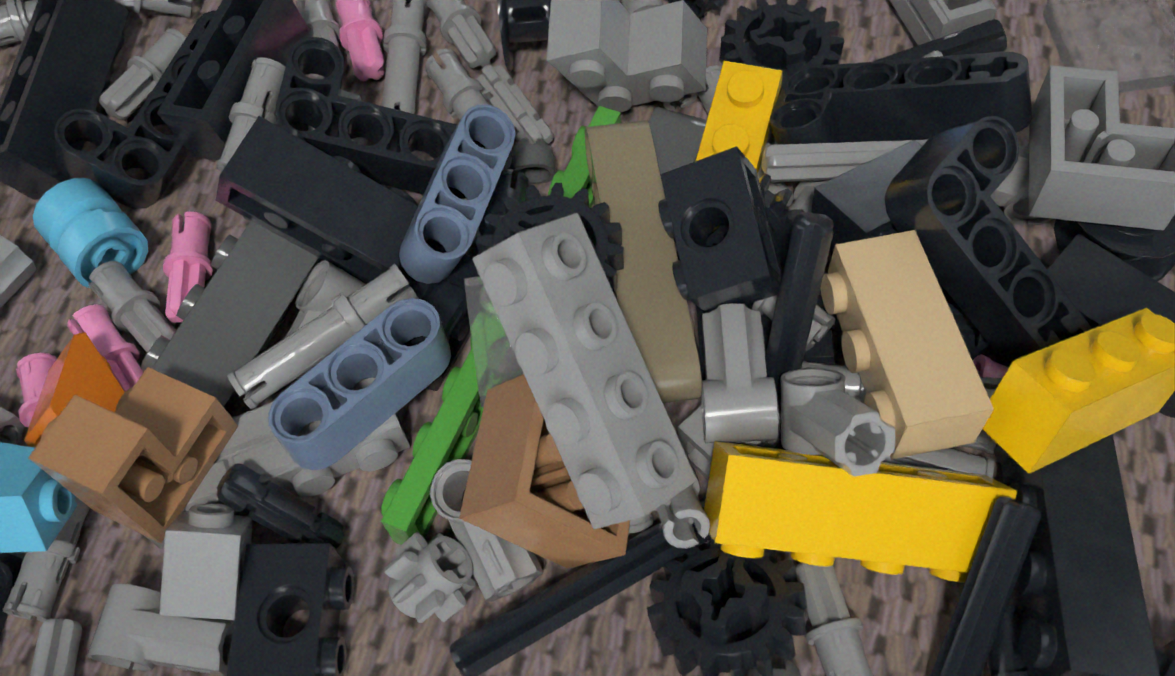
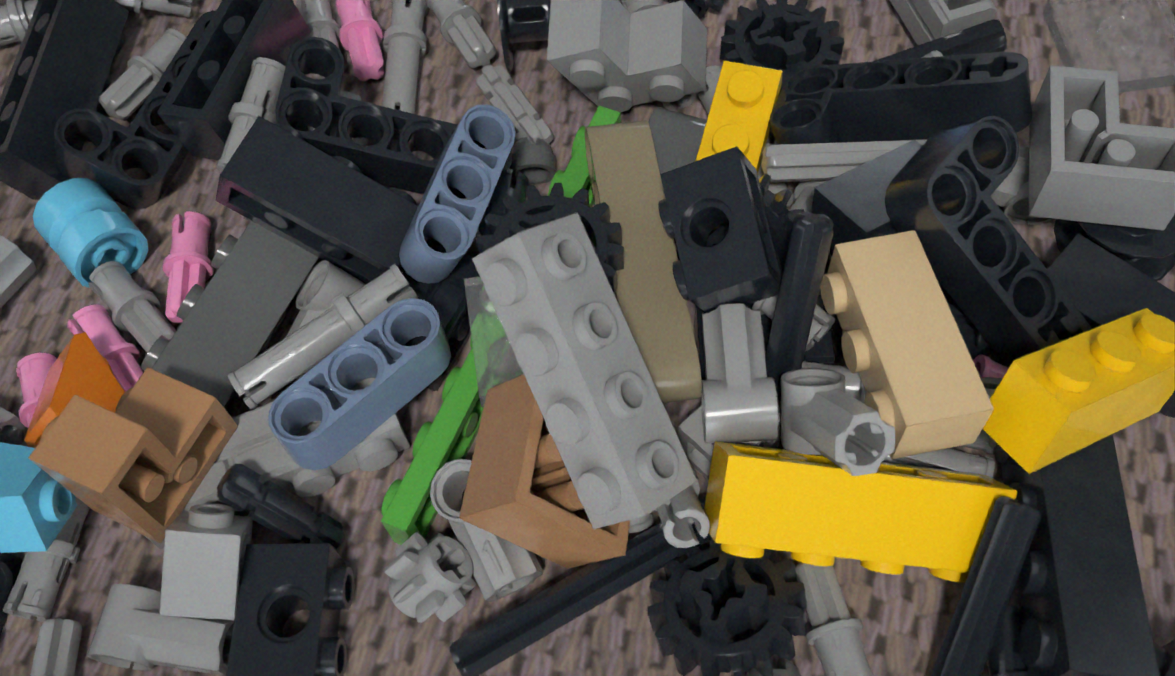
(455, 84): light grey pin -> none

